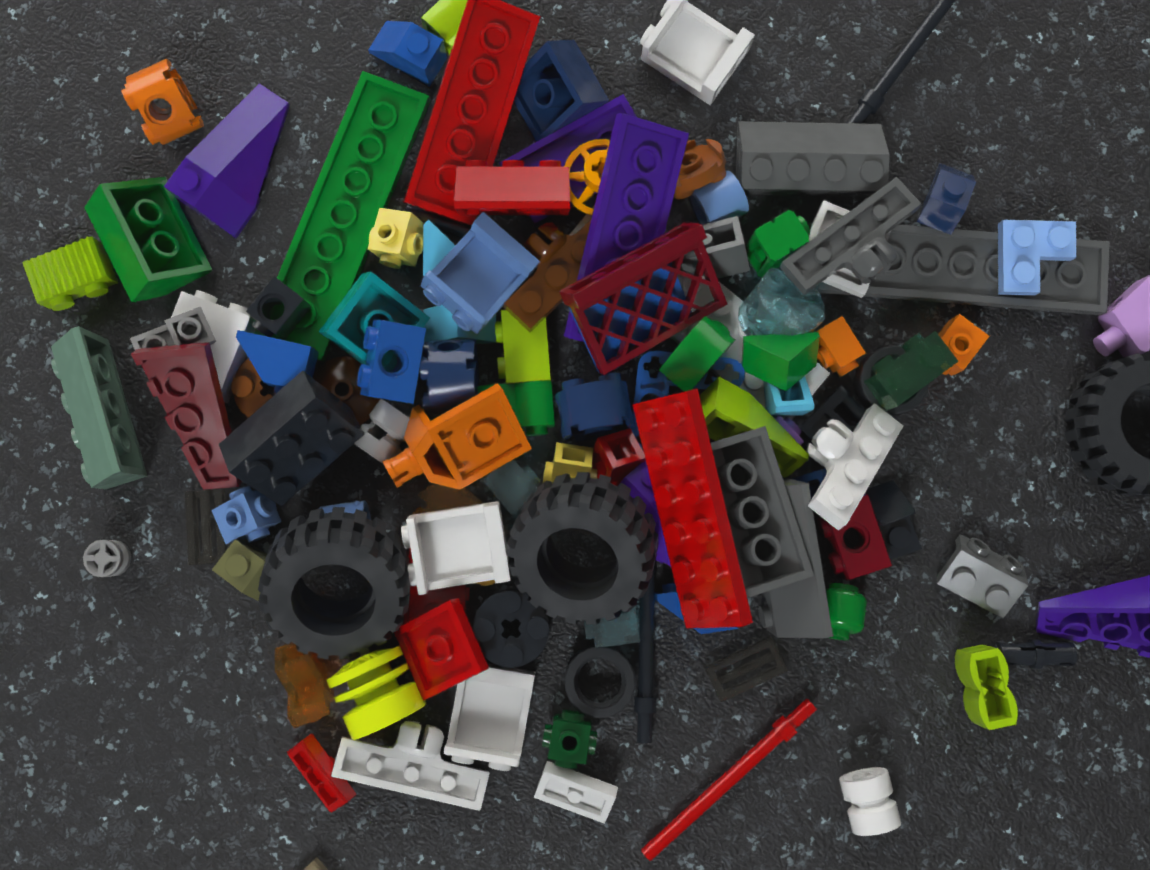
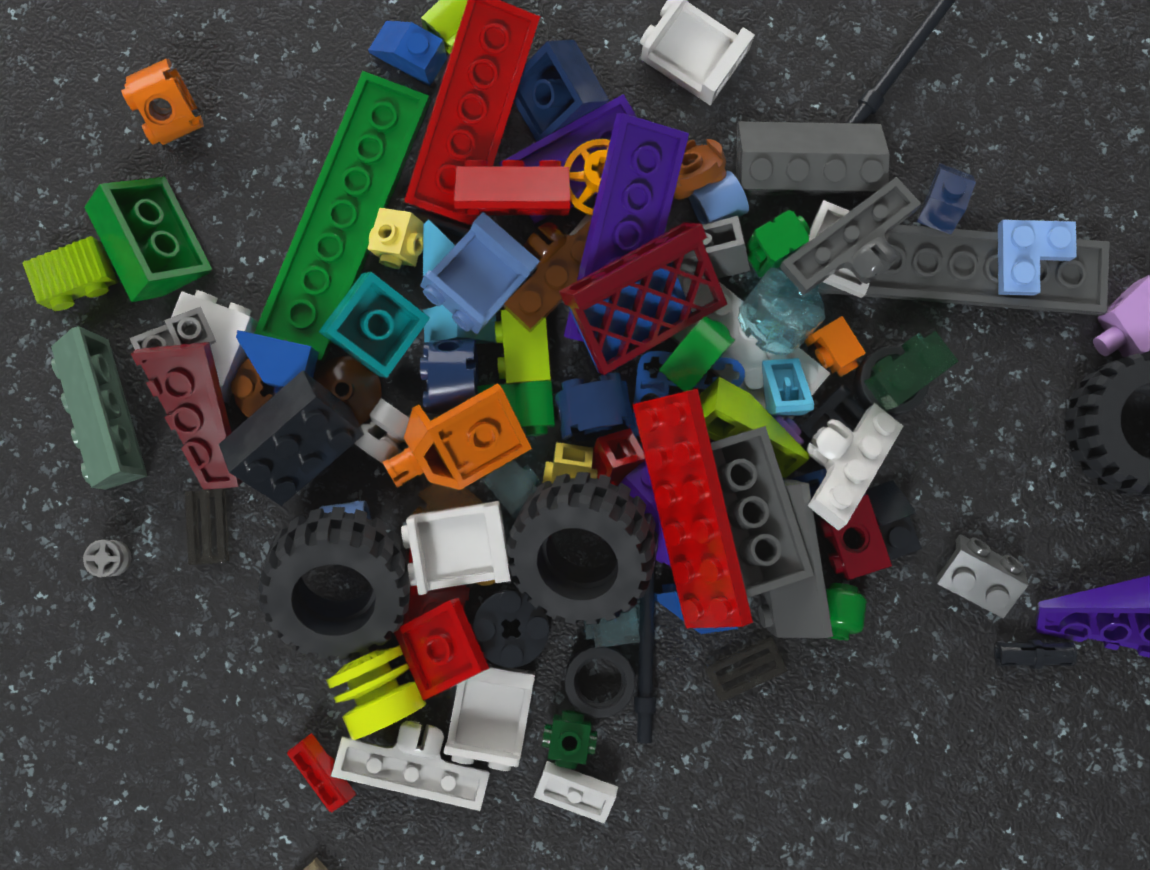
(229, 165): dark purple wedge -> none
(242, 567): olive slope -> none
(253, 512): medium blue brick -> none
(273, 294): black brick -> none
(305, 683): clear orange brick -> none
(407, 345): blue brick -> none
(780, 358): green slope -> none
(782, 730): red bar -> none
(871, 807): white wheel -> none
(963, 340): orange brick -> none
(986, 692): lime brick -> none

